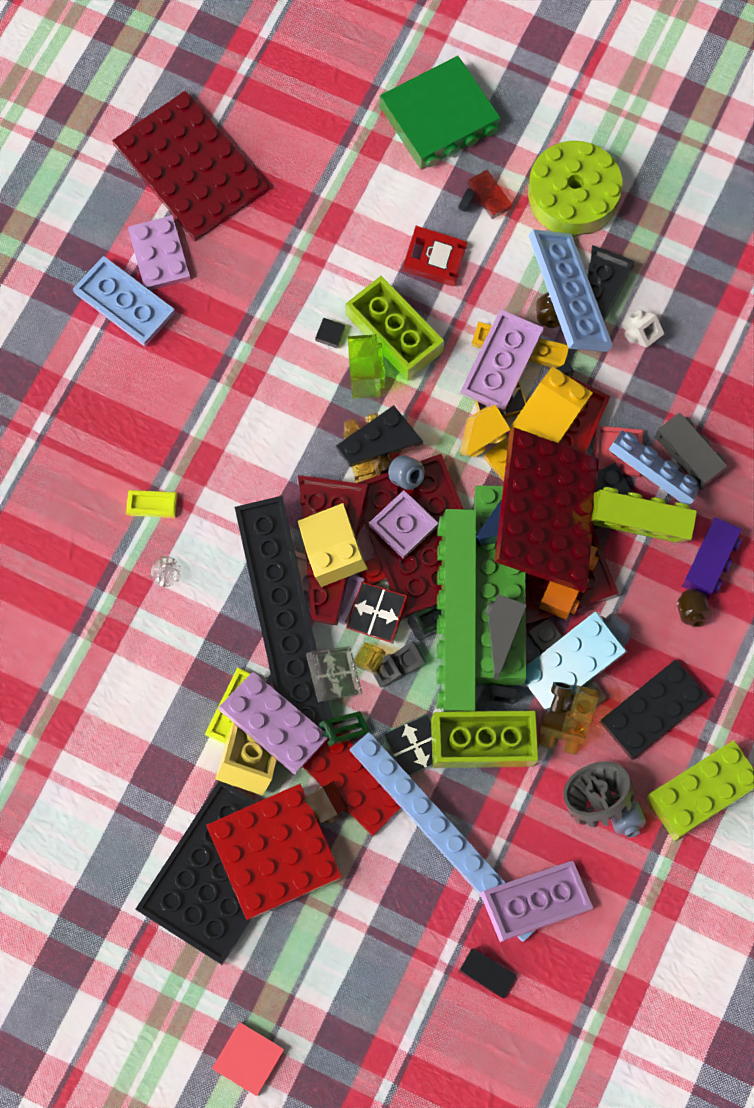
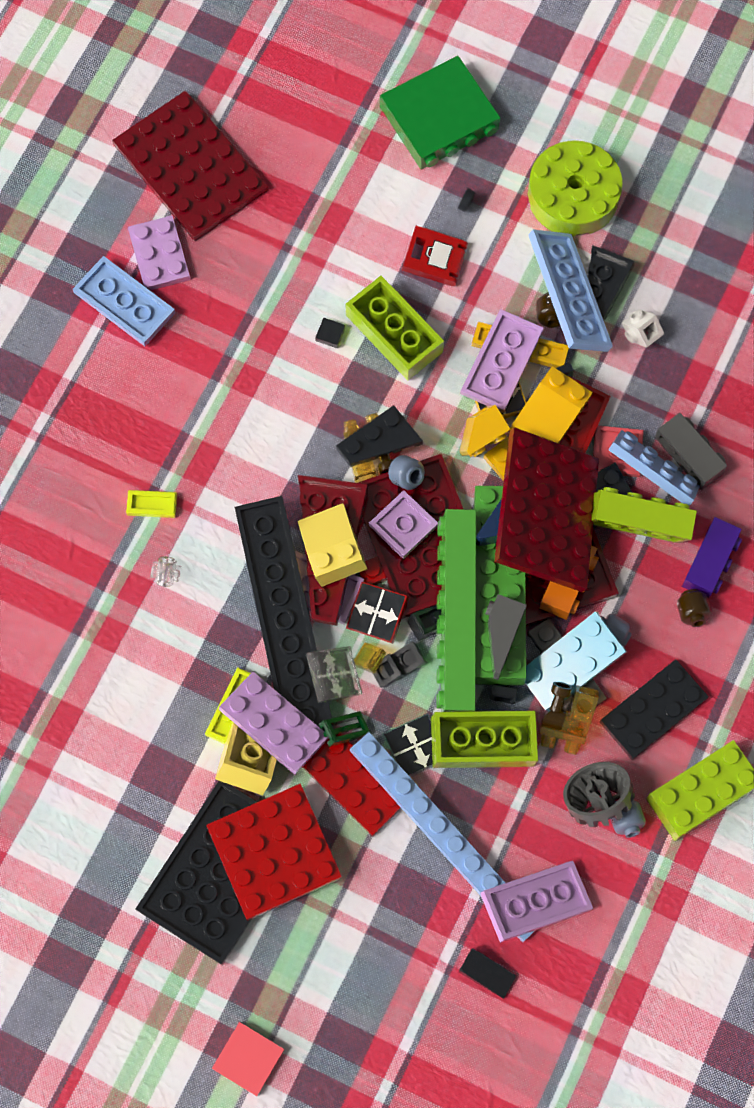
(326, 803): dark brown brick -> none
(365, 366): clear neon green brick -> none
(489, 194): clear red plate -> none

